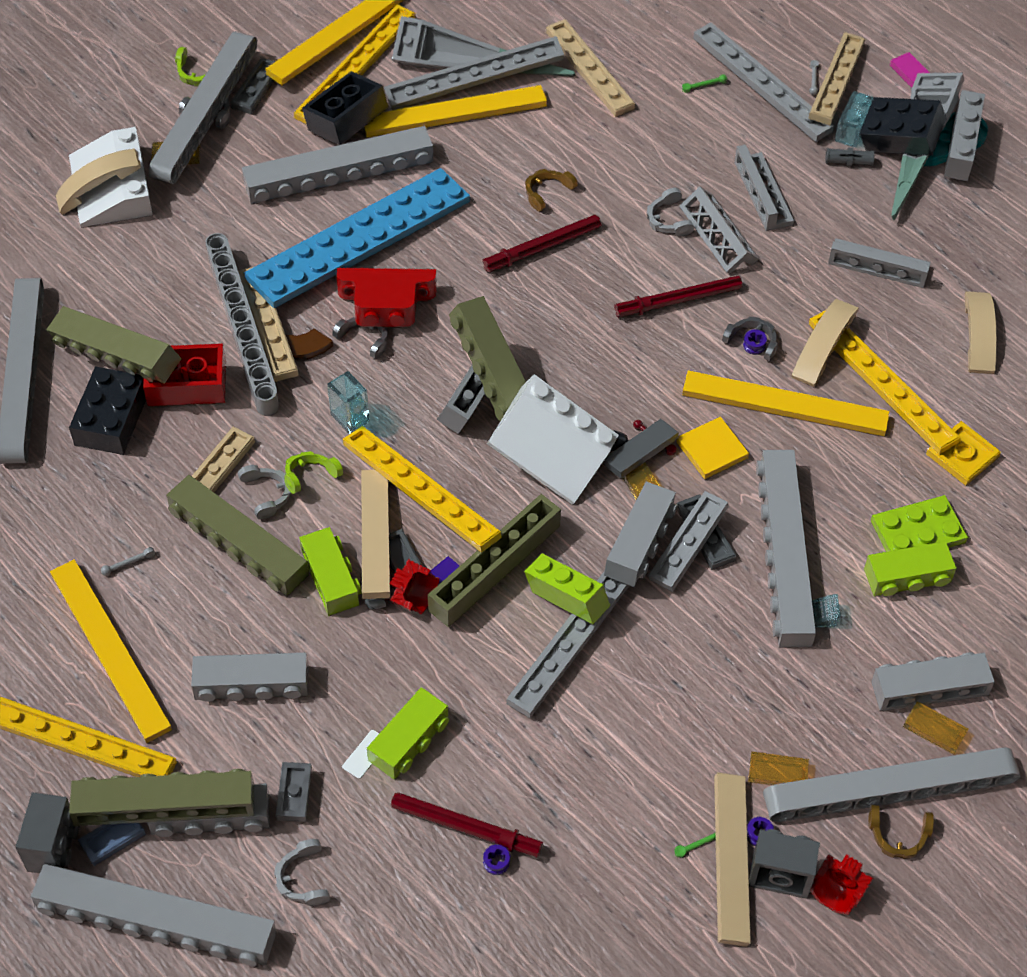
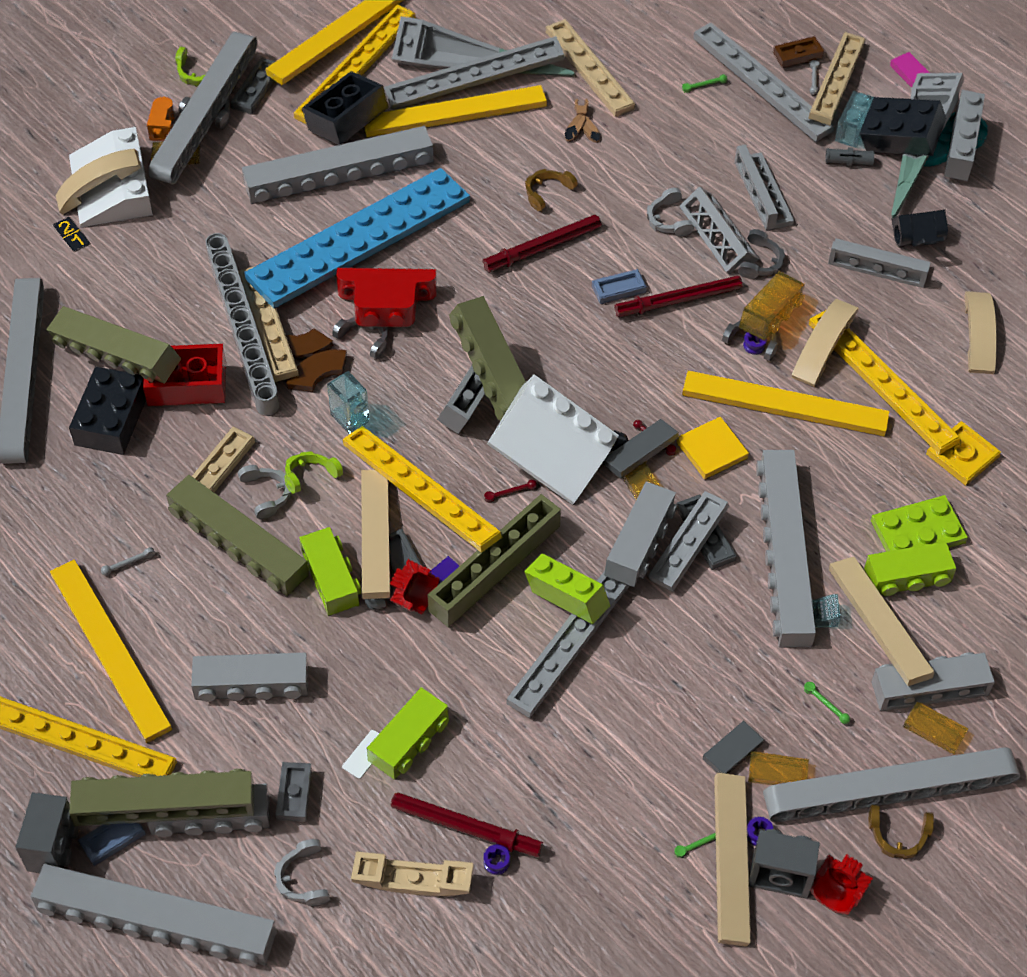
(71, 234): none -> black sticker
(160, 119): none -> orange leg
(317, 368): none -> reddish brown tile
(412, 877): none -> tan slope
(489, 496): none -> dark red hinge
(582, 122): none -> medium nougat piece
(619, 286): none -> sand blue tile
(733, 748): none -> dark grey tile
(752, 270): none -> flat silver piece
(772, 306): none -> clear yellow brick
(798, 51): none -> reddish brown plate
(809, 688): none -> bright green hinge
(881, 621): none -> tan tile
(920, 228): none -> black piece

